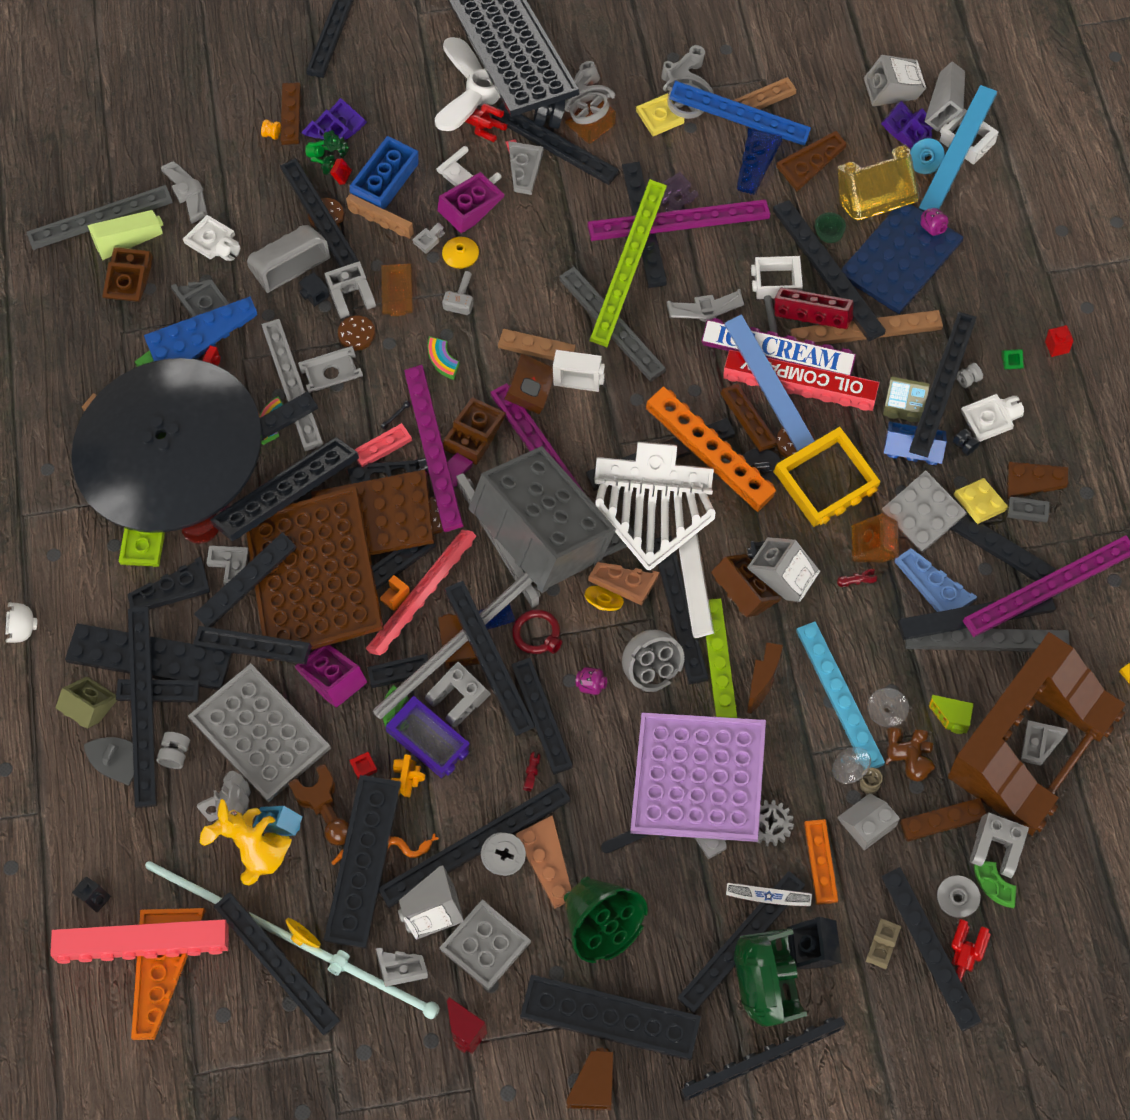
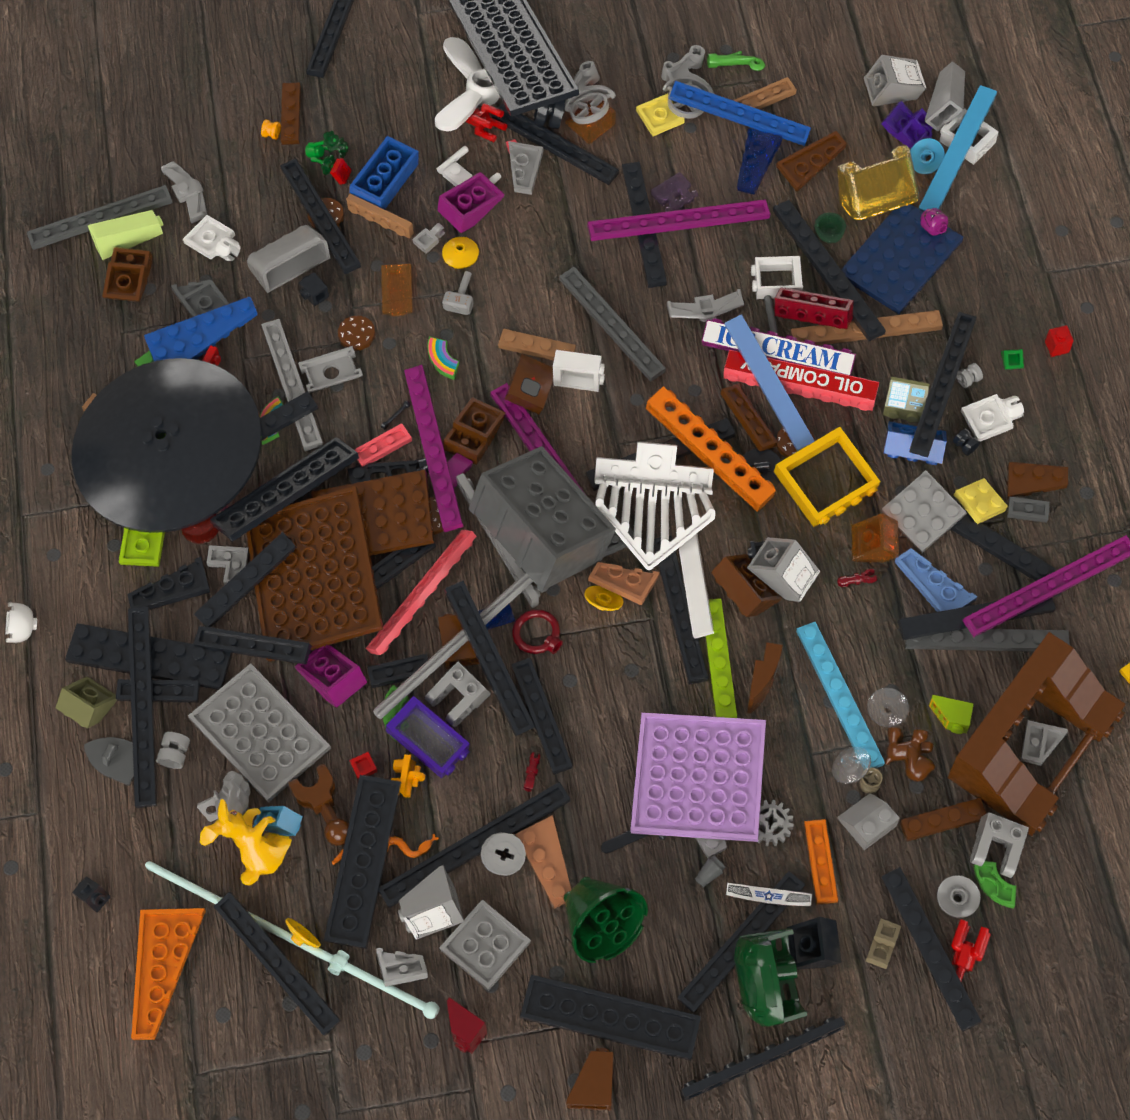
(139, 940): coral brick -> none
(339, 118): dark purple slope -> none
(347, 280): light grey brick -> none
(395, 594): orange panel -> none
(591, 680): magenta head -> none
(628, 263): lime plate -> none
(648, 651): light grey cylinder -> none
(711, 870): none -> dark grey cone
(737, 58): none -> bright green plant

